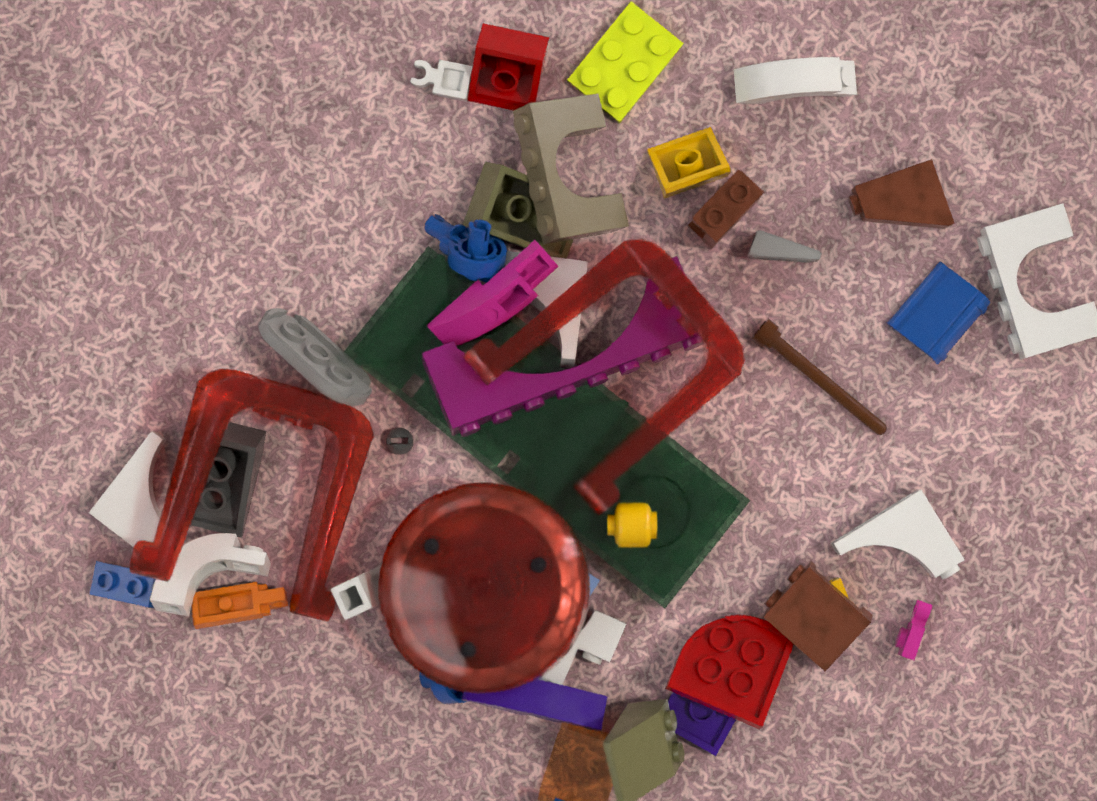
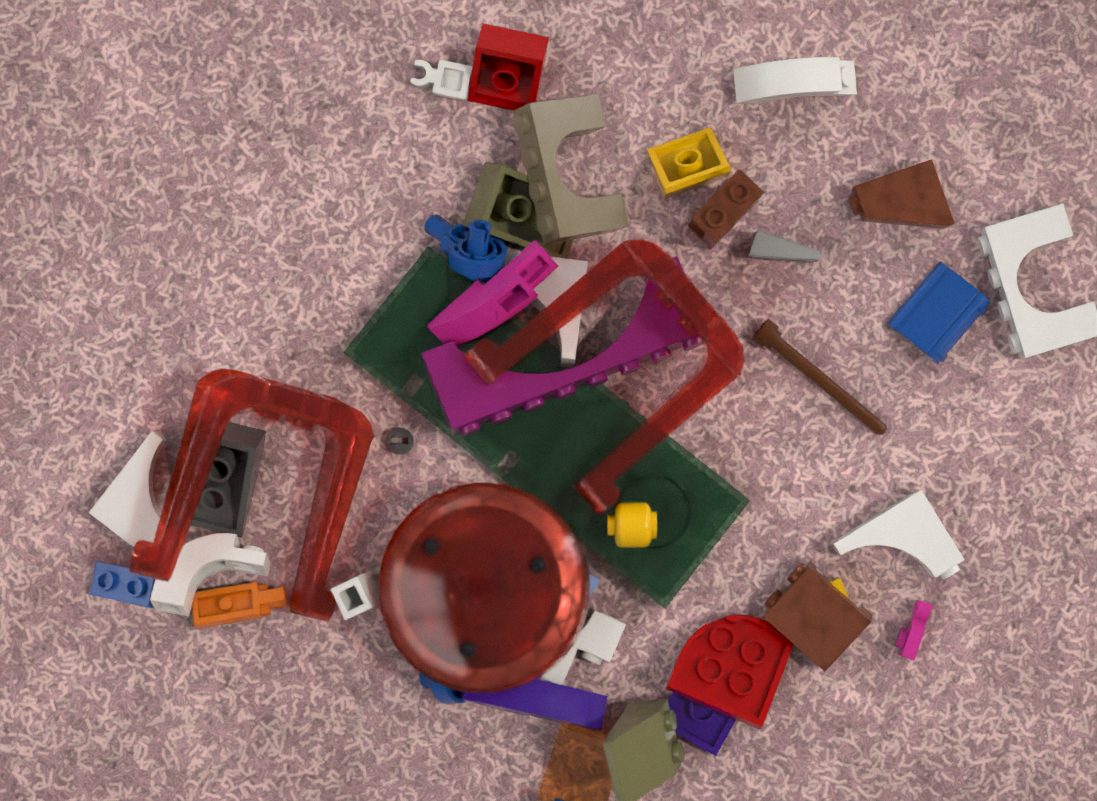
(315, 357): light grey tile -> none
(625, 61): neon yellow plate -> none

